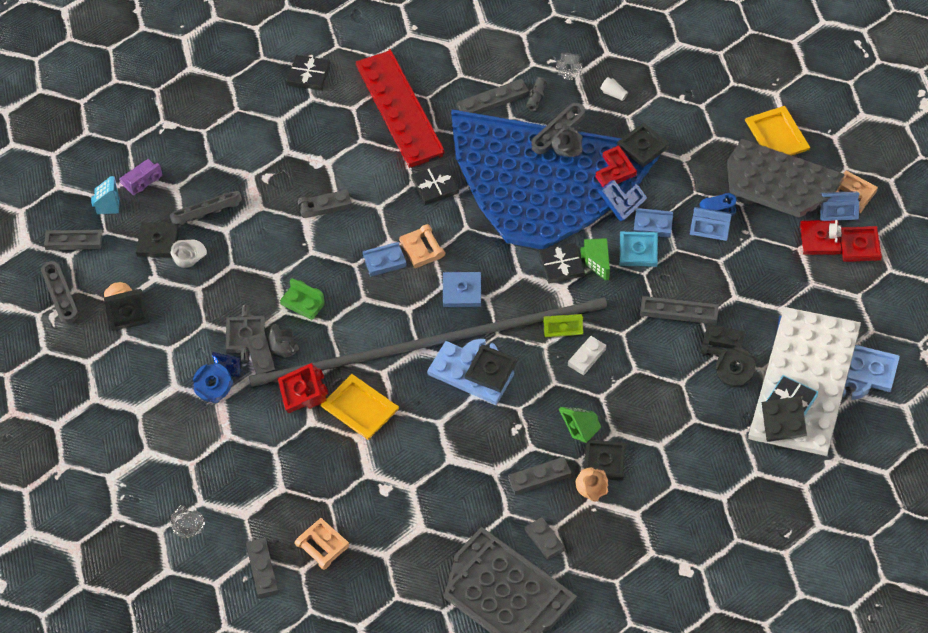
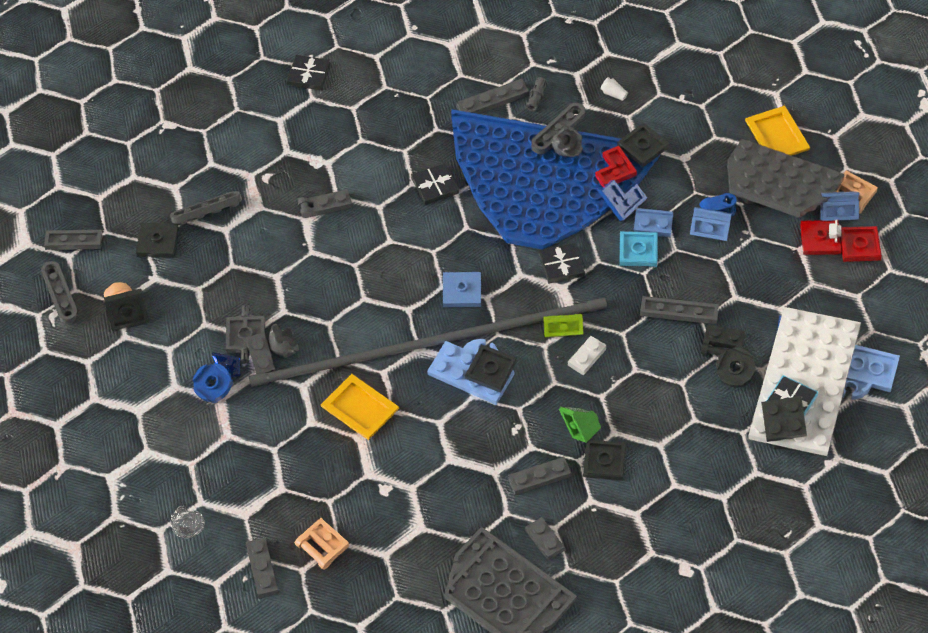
(106, 197): medium azure slope -> none
(141, 177): medium lavender bracket -> none
(187, 252): white hat -> none
(303, 299): bright green bracket -> none
(303, 388): red plate -> none
(384, 259): medium blue plate -> none
(400, 108): red plate -> none
(417, 250): light nougat plate -> none
(574, 61): clear brick -> none
(592, 483): light nougat hair -> none
(596, 256): bright green slope -> none

